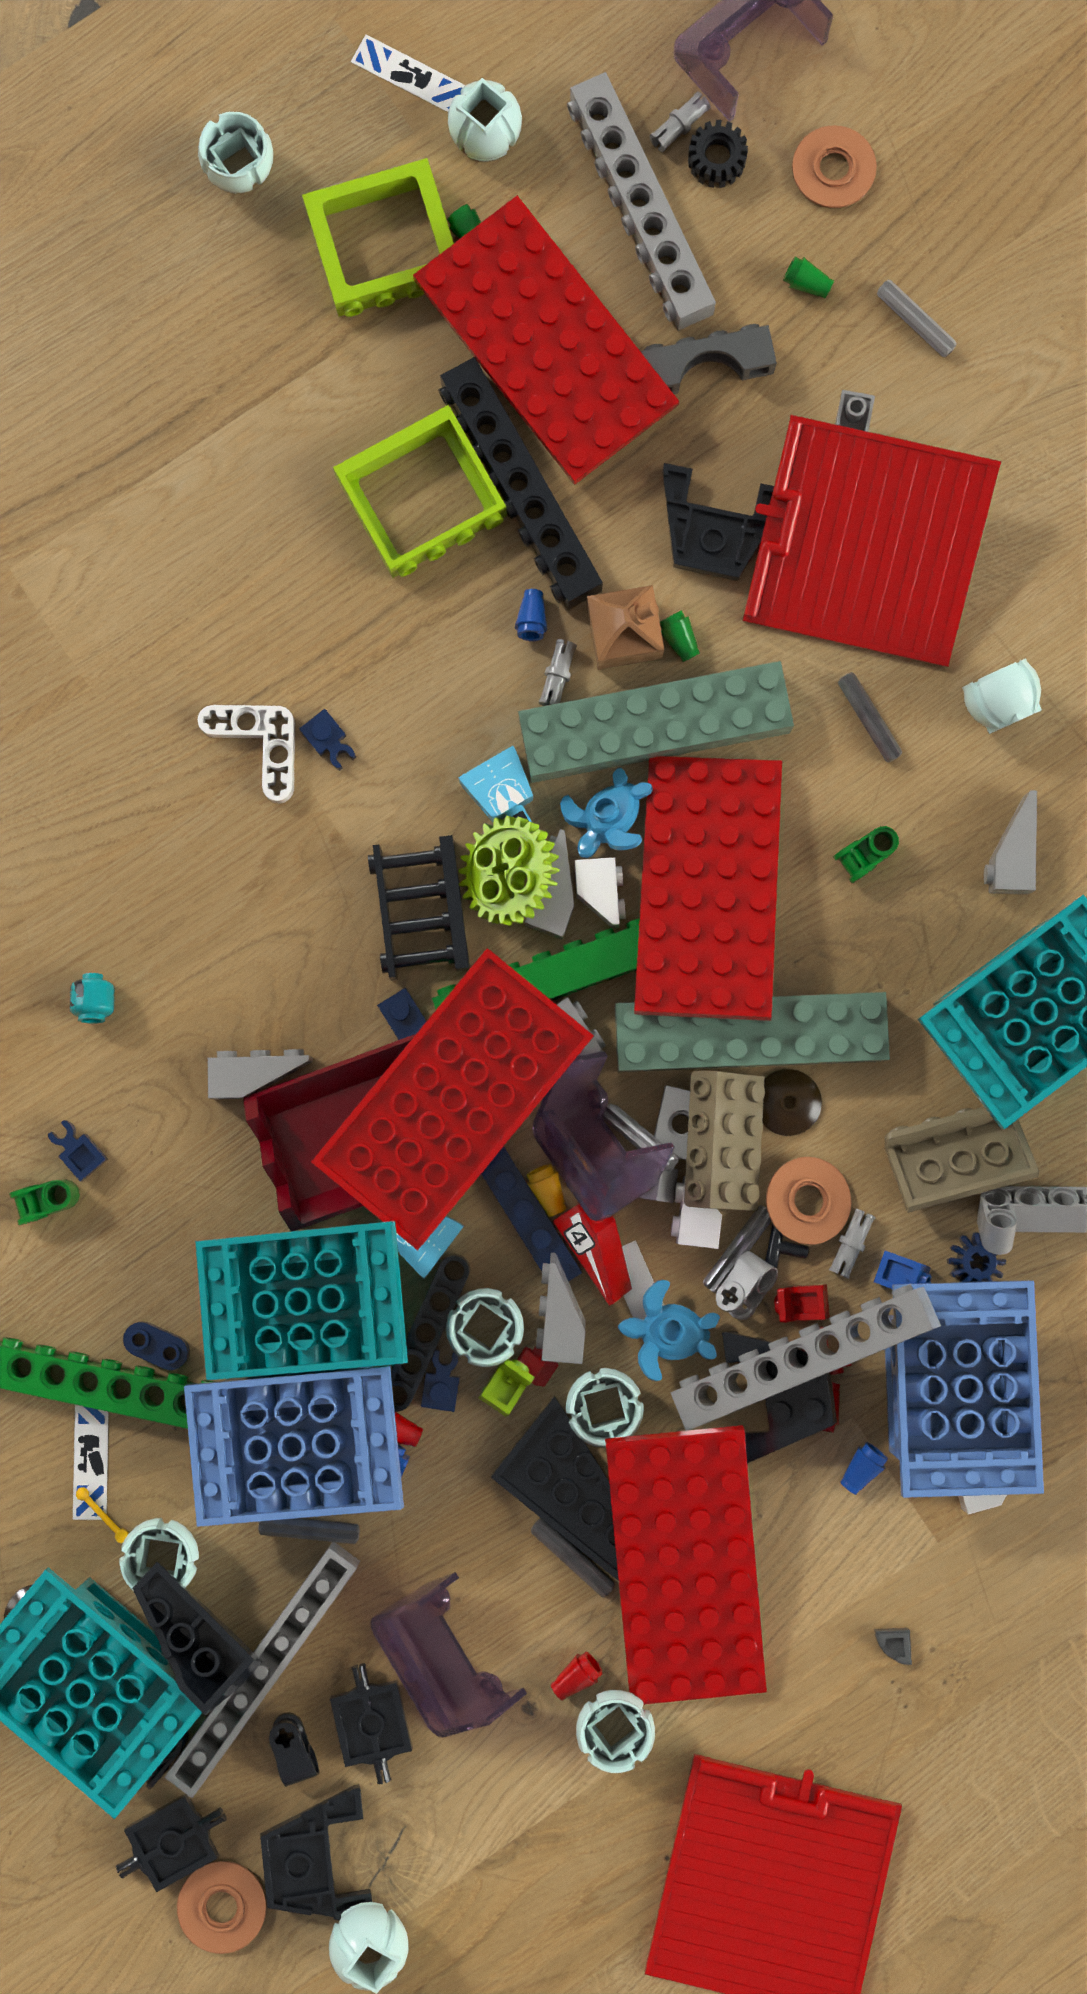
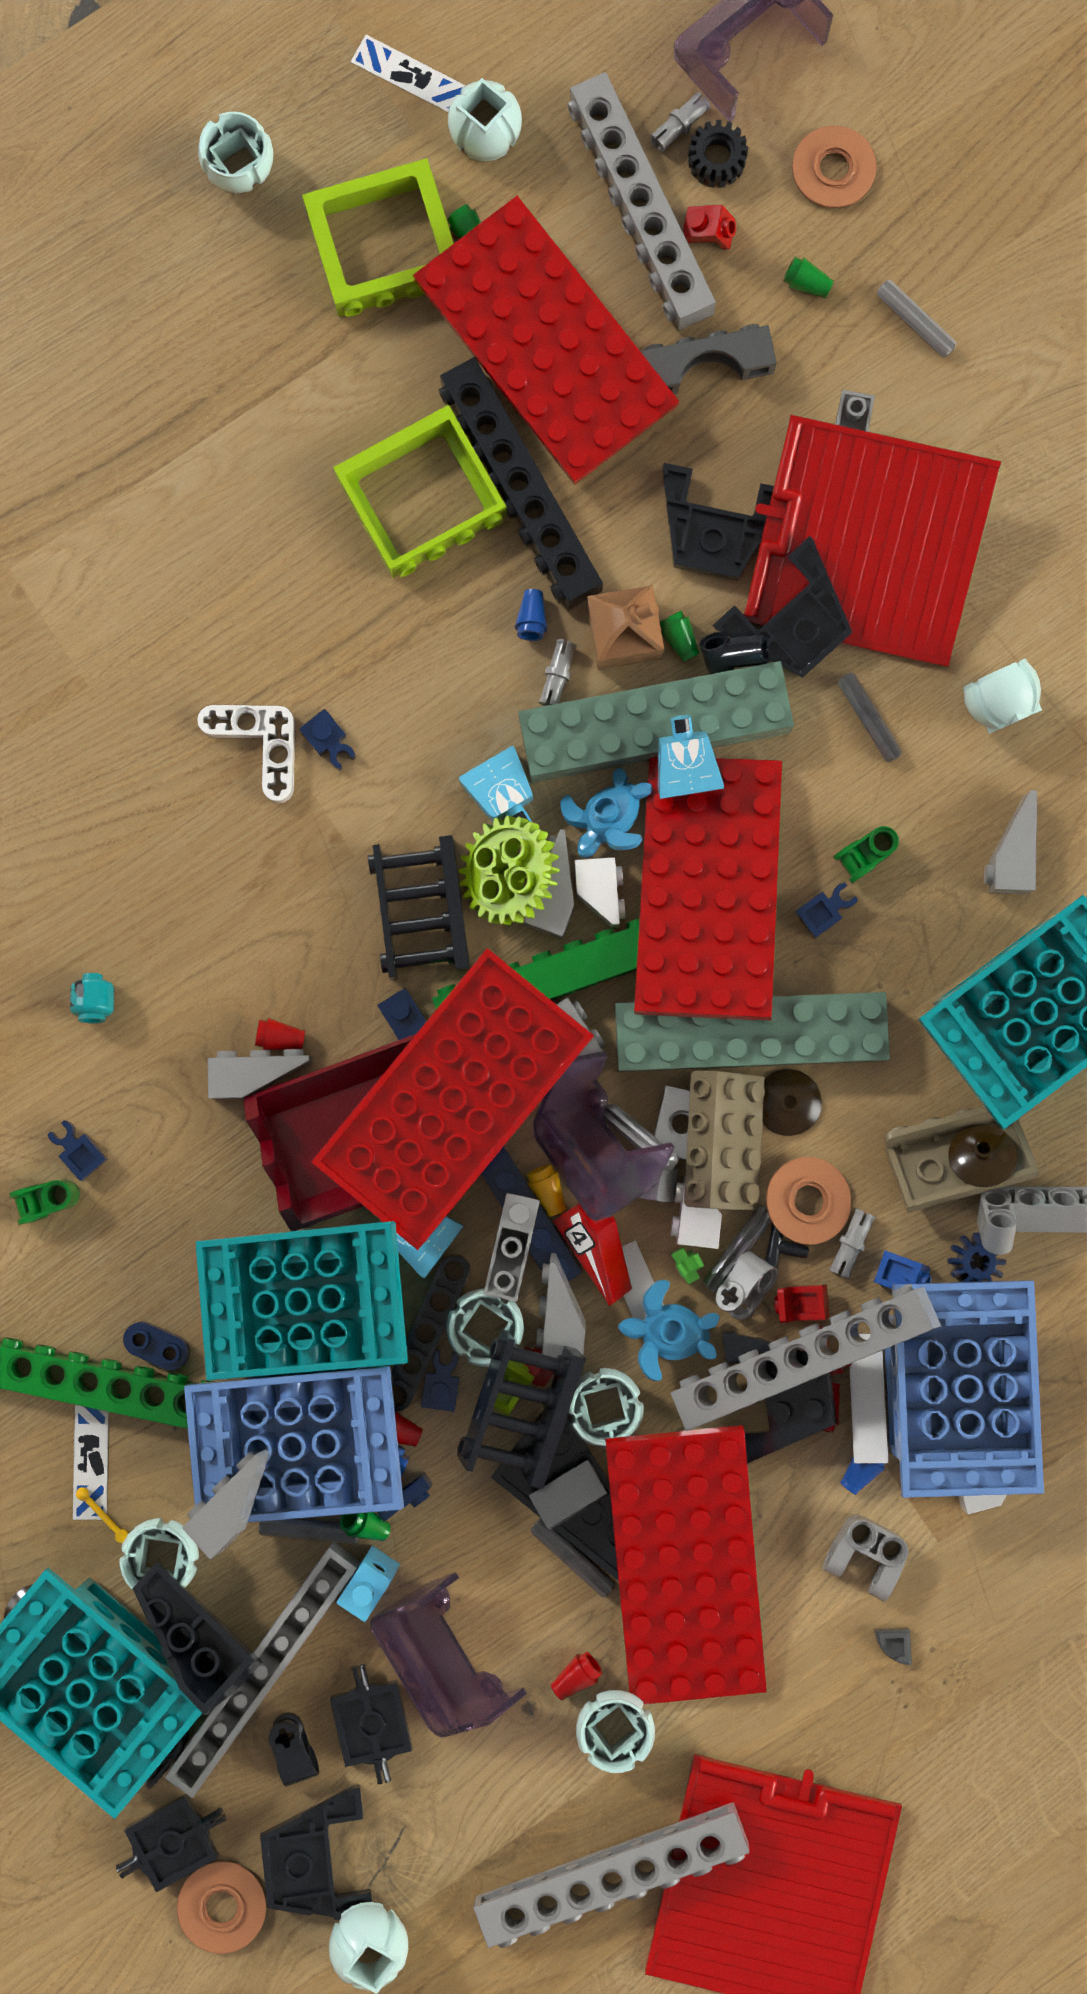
(226, 1514): none -> light grey slope
(278, 1036): none -> red cone
(365, 1526): none -> green cone
(368, 1584): none -> medium azure torso
(413, 1494): none -> dark blue plate
(511, 1247): none -> light grey slope
(545, 1431): none -> black fence
(569, 1495): none -> dark grey hinge
(622, 1858): none -> light grey brick
(686, 761): none -> medium azure torso
(687, 1264): none -> bright green plate
(709, 224): none -> red bracket
(726, 653): none -> black piece
(806, 626): none -> black wing
(822, 912): none -> dark blue plate
(868, 1409): none -> white sticker
(889, 1567): none -> light grey piece
(980, 1168): none -> dark brown dish

